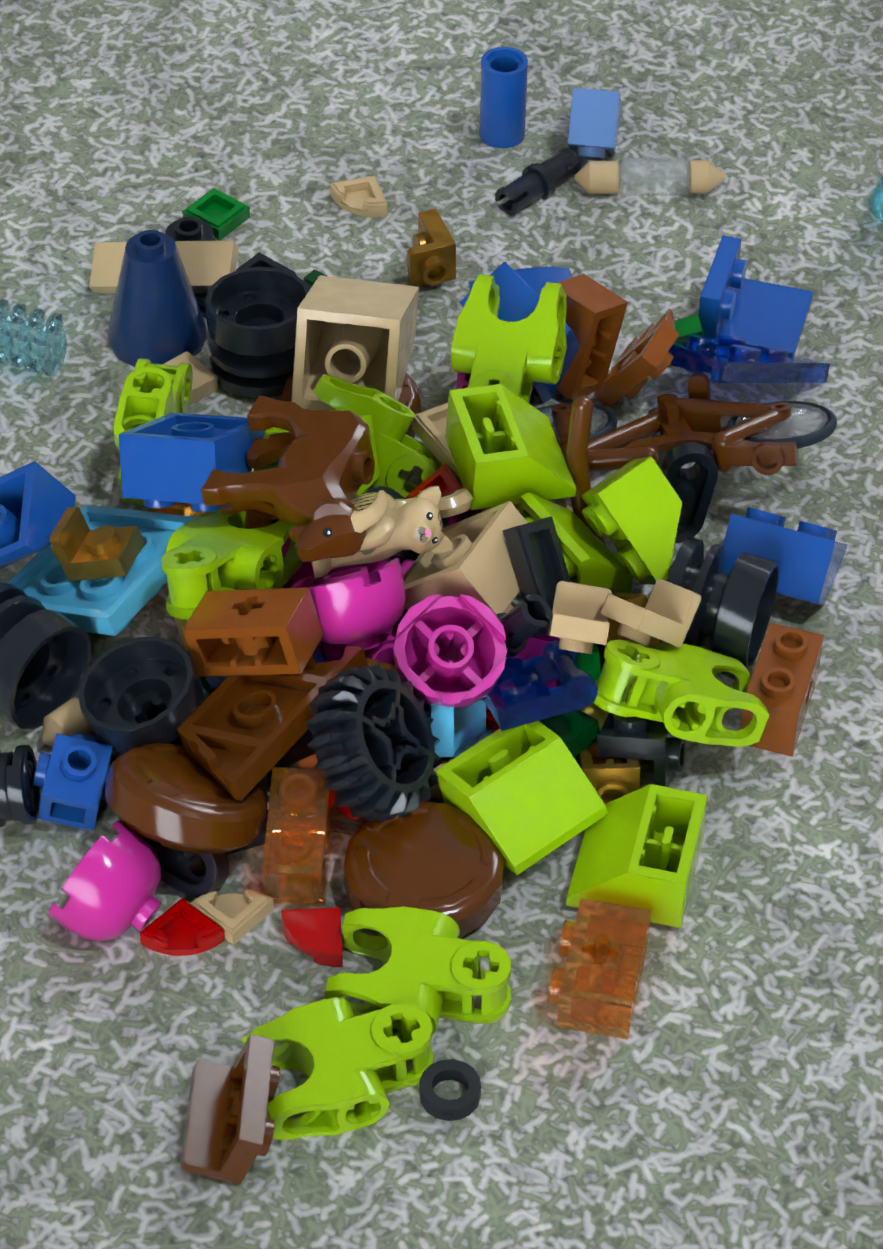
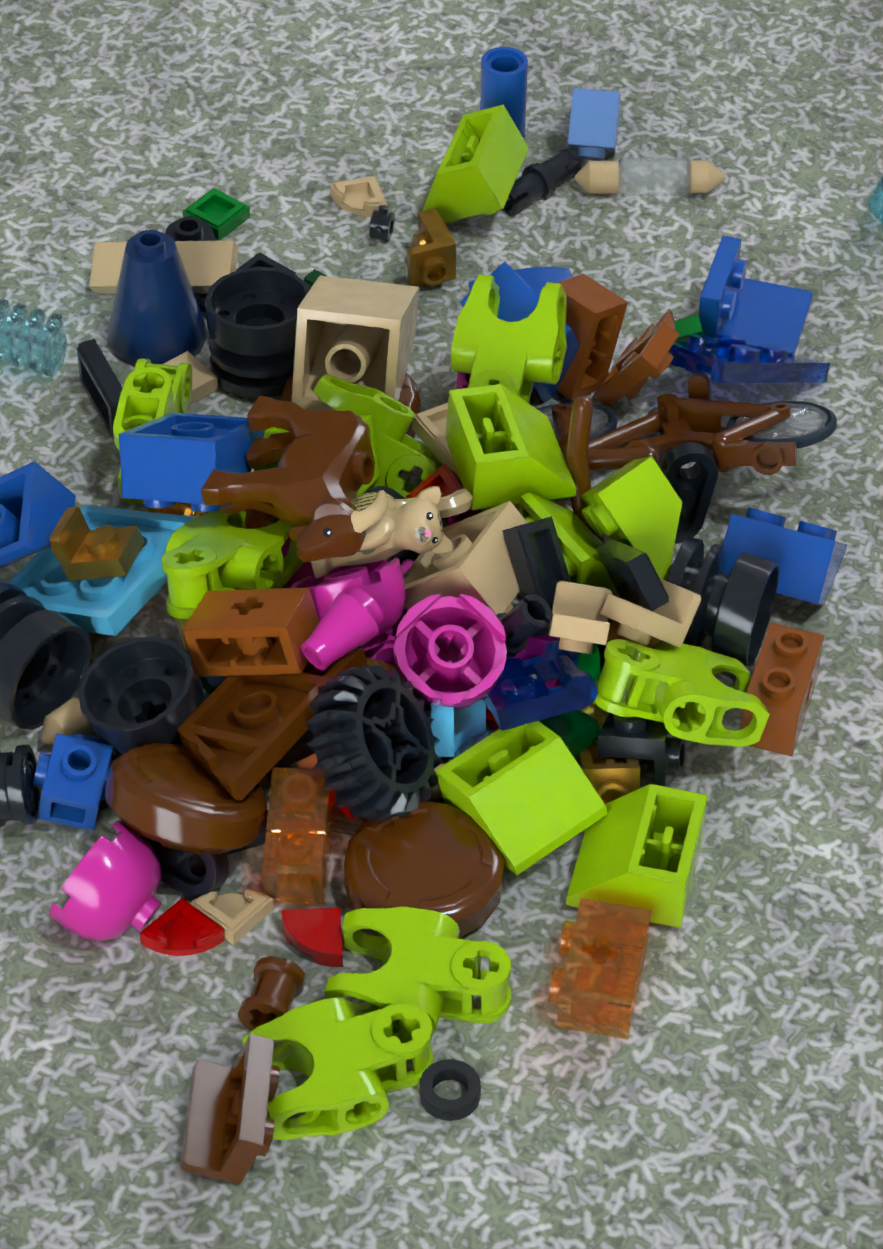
(99, 382): none -> black tile
(274, 990): none -> reddish brown bush
(344, 627): none -> dark pink cone
(382, 224): none -> black piece
(478, 166): none -> lime slope
(633, 574): none -> black tile

